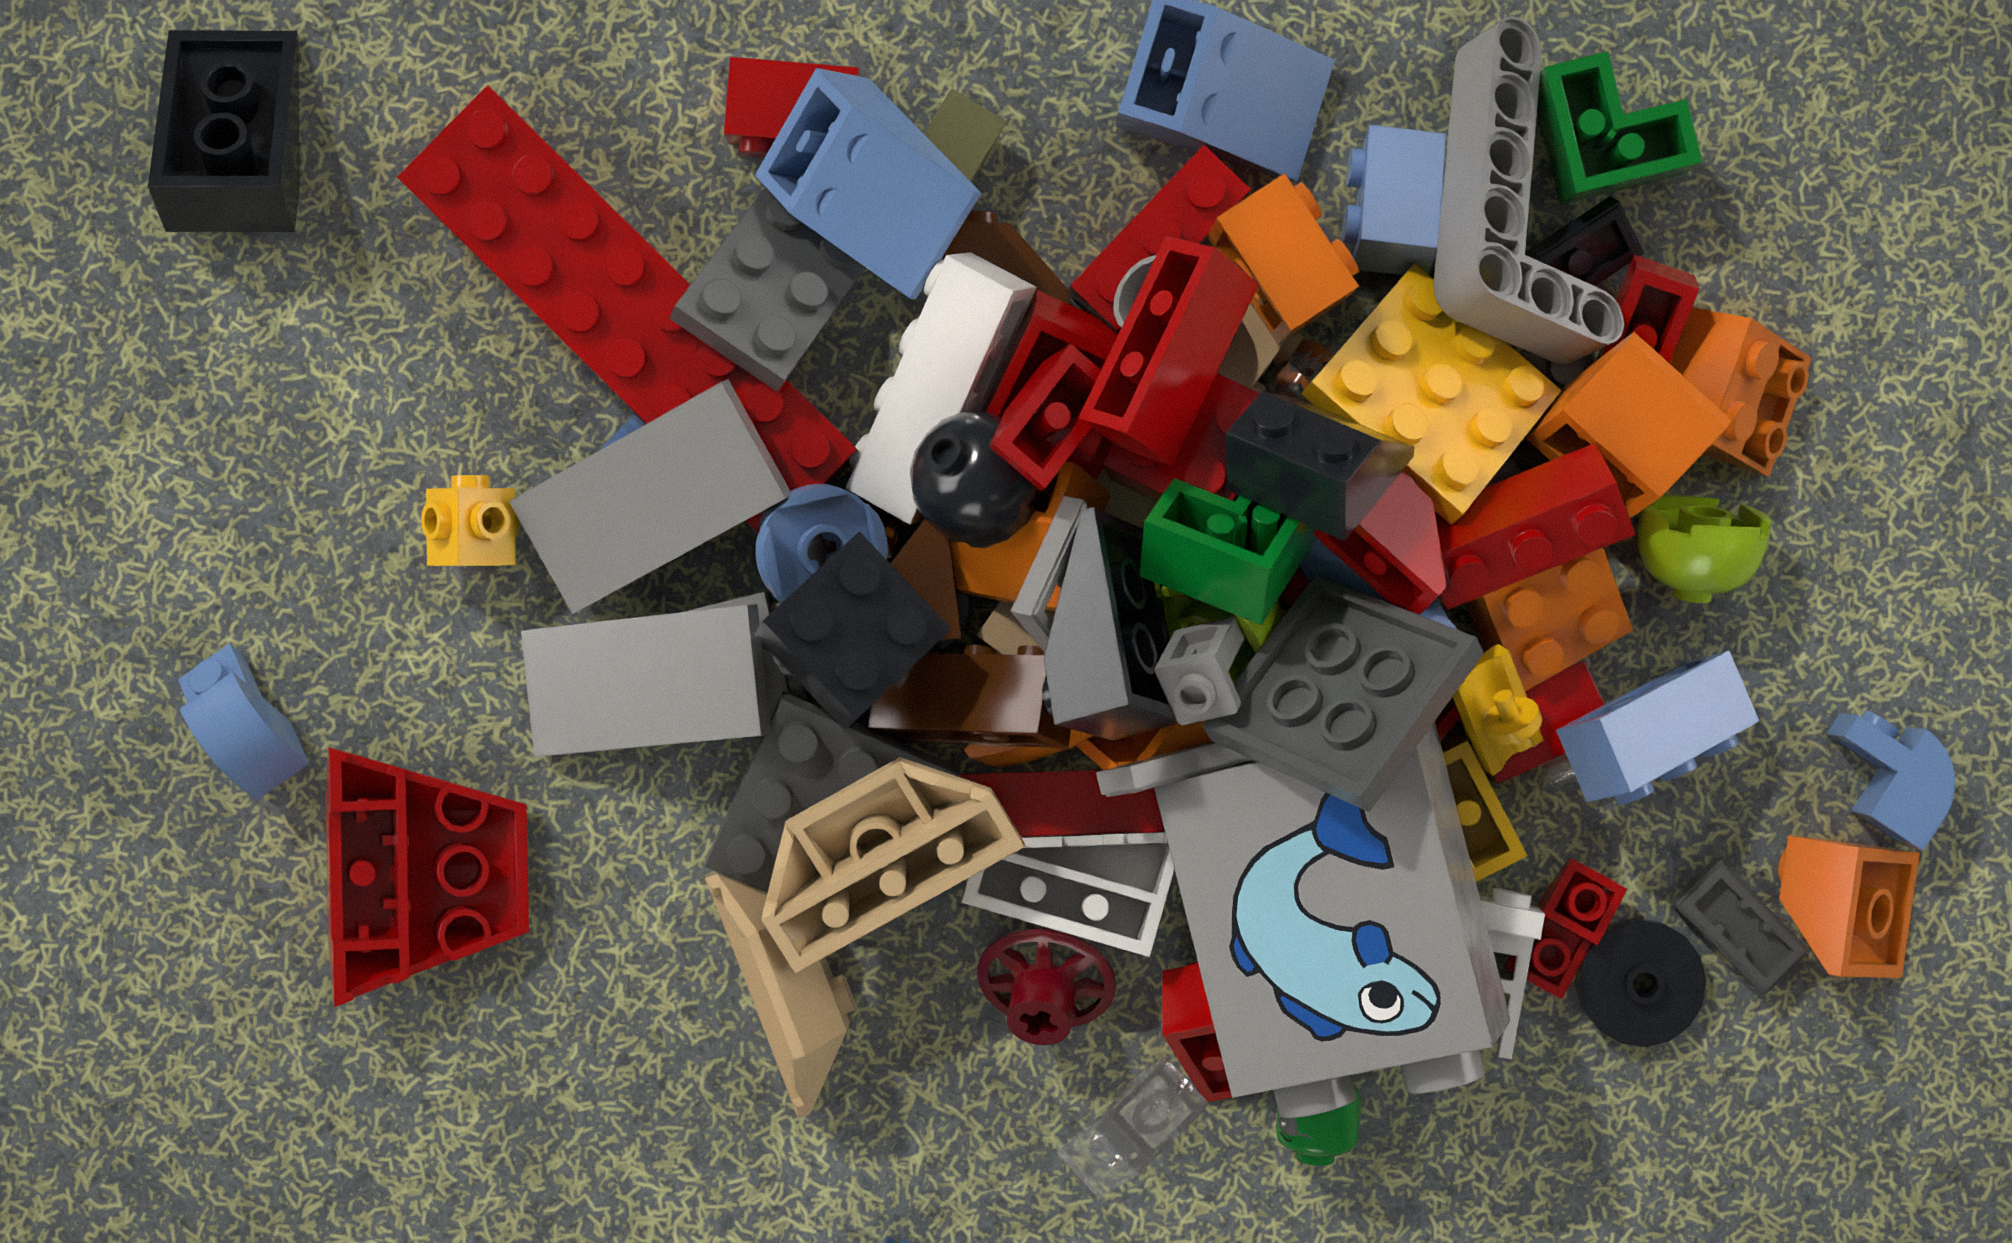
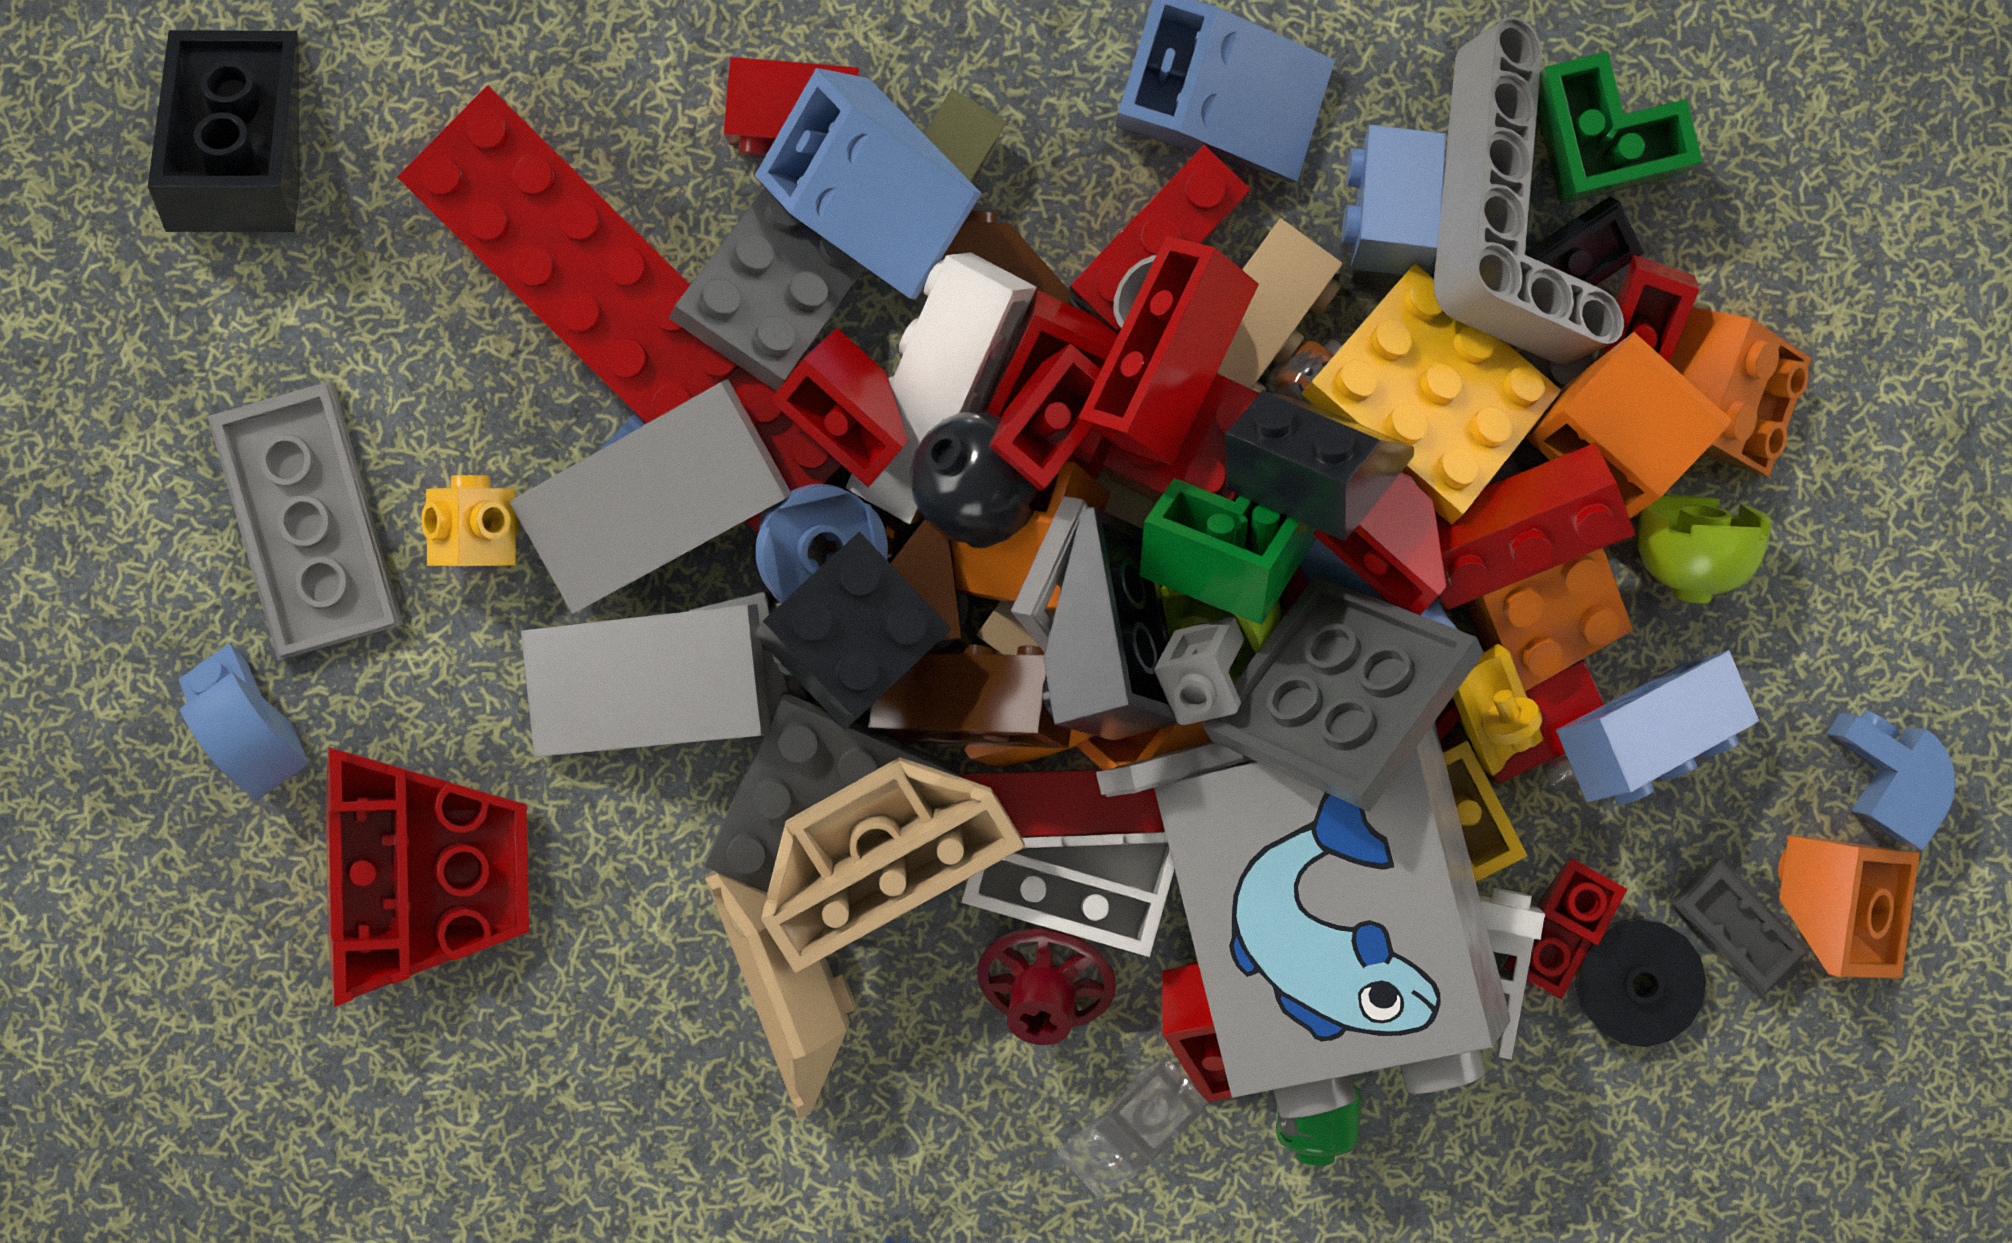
(305, 520): none -> light grey tile
(845, 406): none -> red slope
(1288, 254): orange brick -> none

